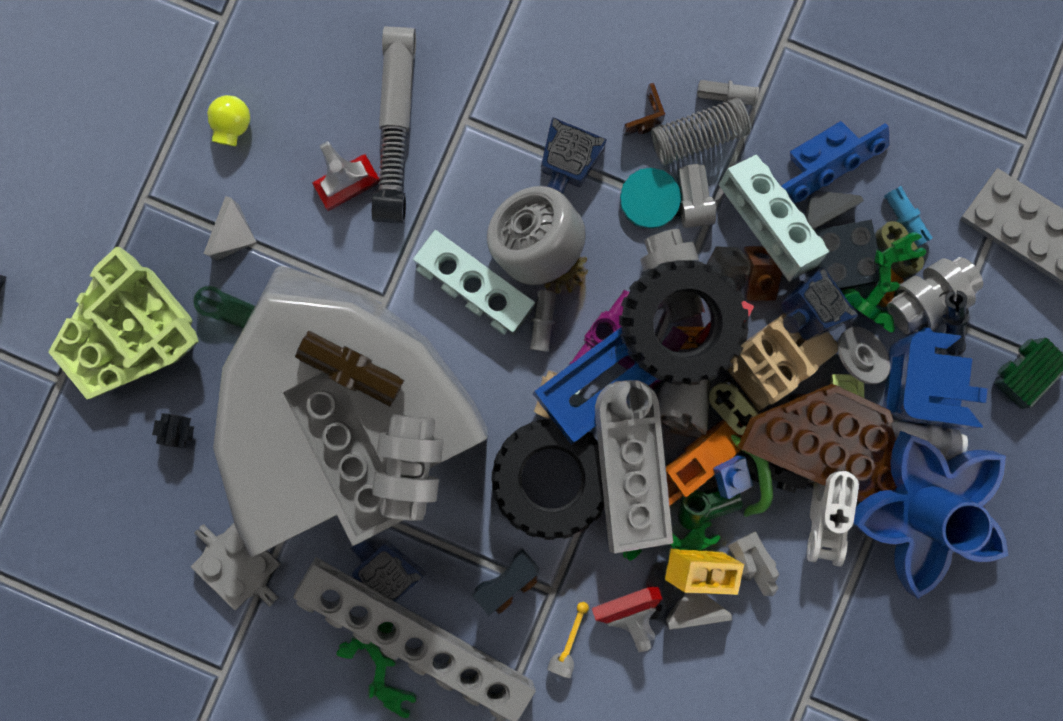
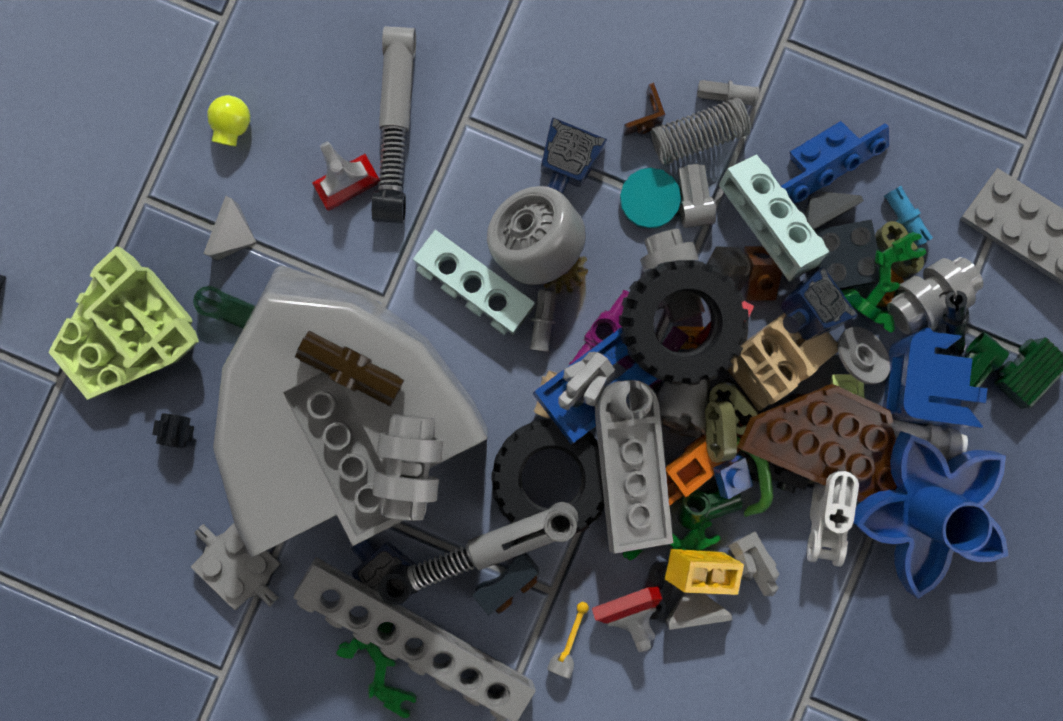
(481, 552): none -> piece
(586, 380): none -> light grey rock
(721, 431): none -> olive beam
(986, 357): none -> dark green piece

